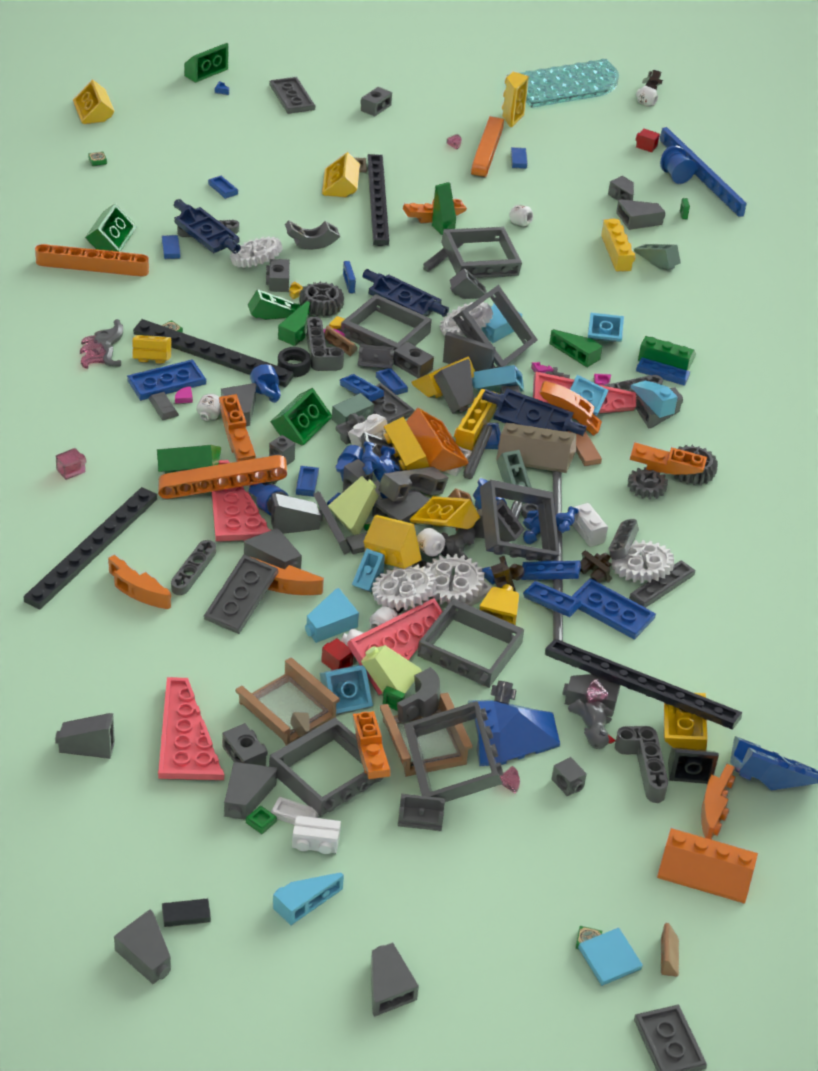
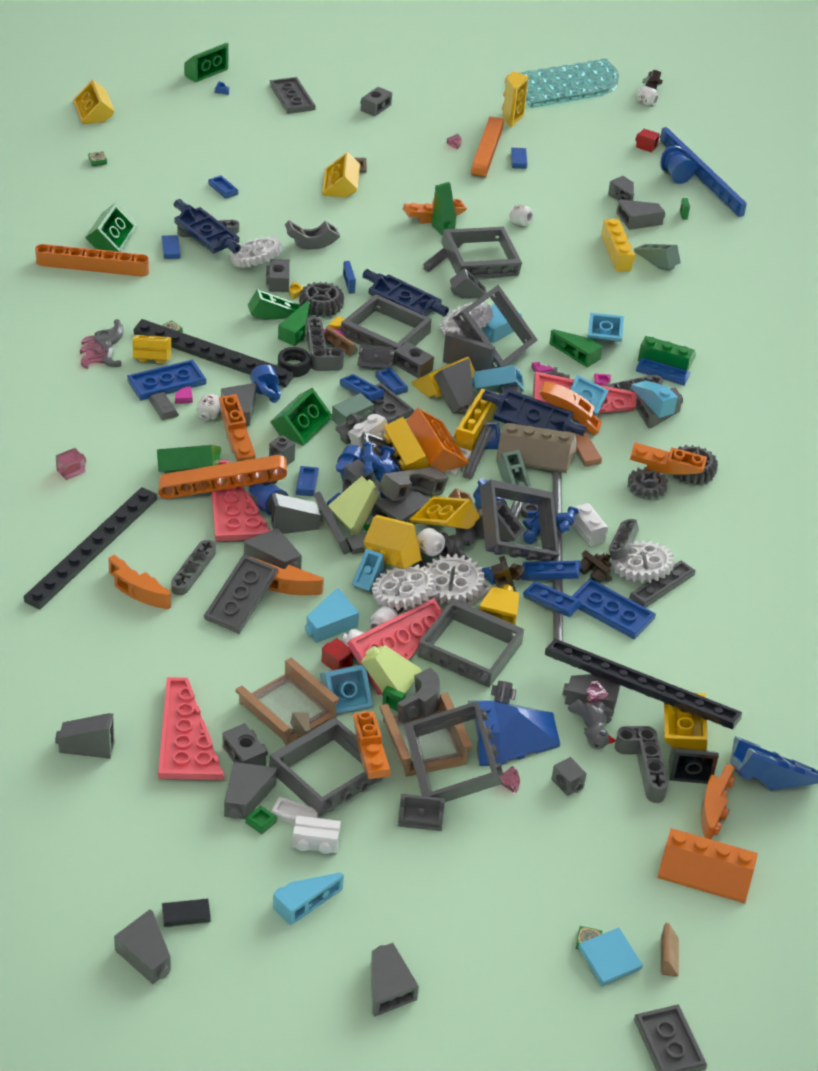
(378, 203): black plate -> none

